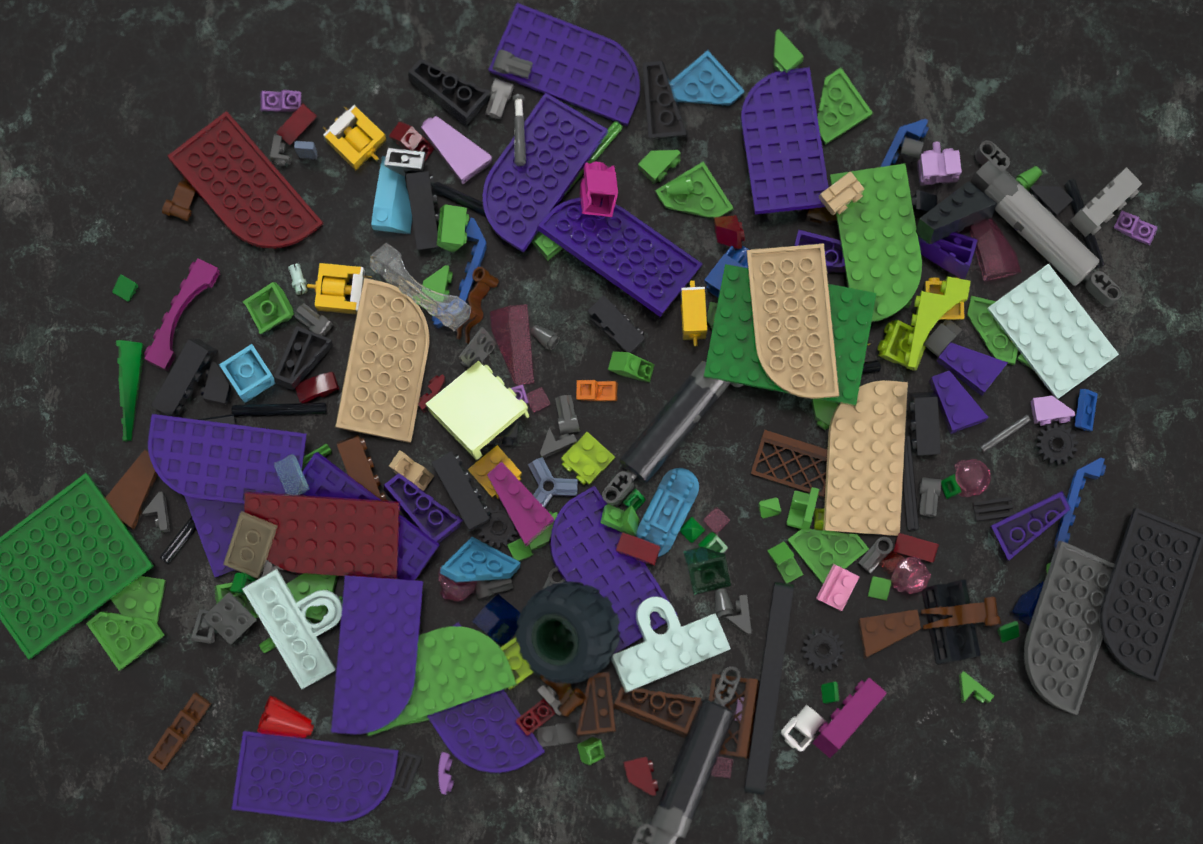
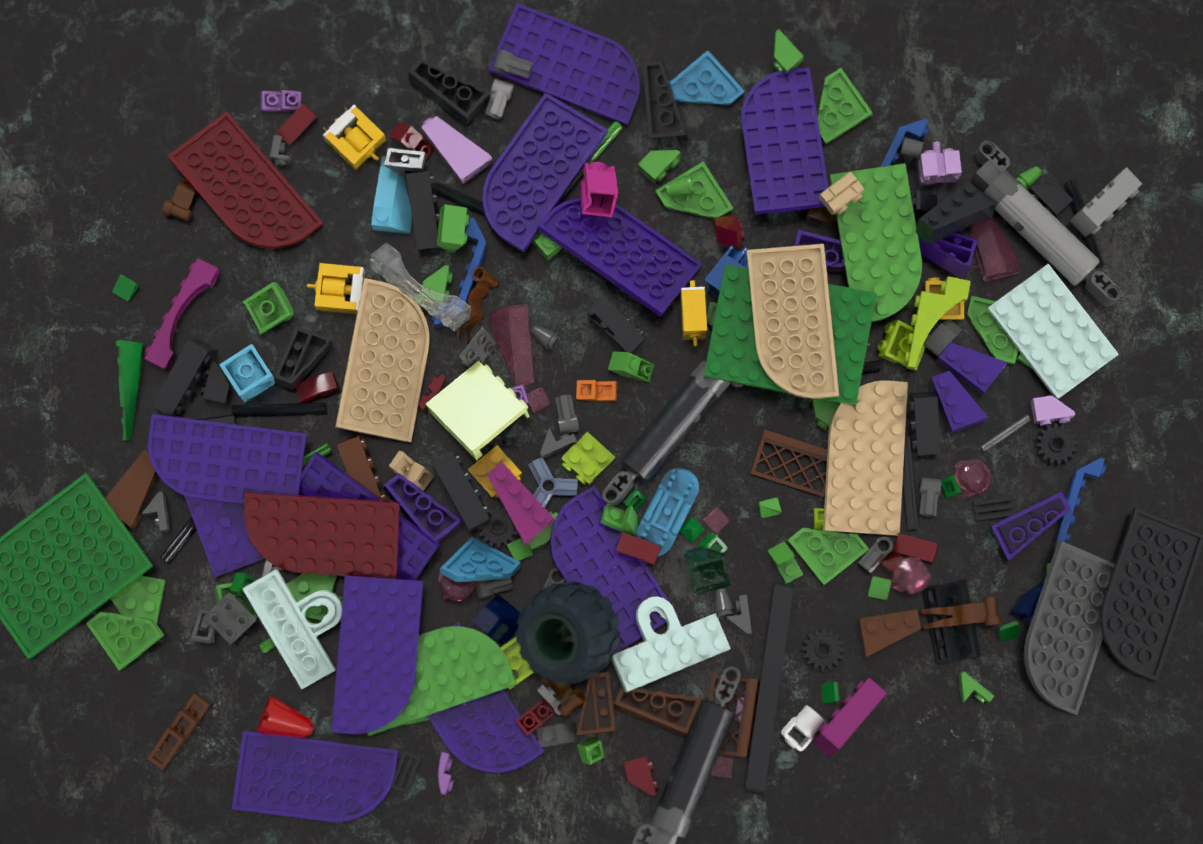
(250, 545): dark tan tile -> none
(291, 476): clear light blue panel -> none
(299, 282): light aqua pin -> none
(305, 150): sand blue tile -> none
(314, 321): dark grey piece -> none
(519, 132): dark grey piece -> none
(802, 509): bright green panel -> none
(837, 587): bright pink plate -> none
(1086, 410): blue plate -> none
(1135, 228): medium lavender slope -> none

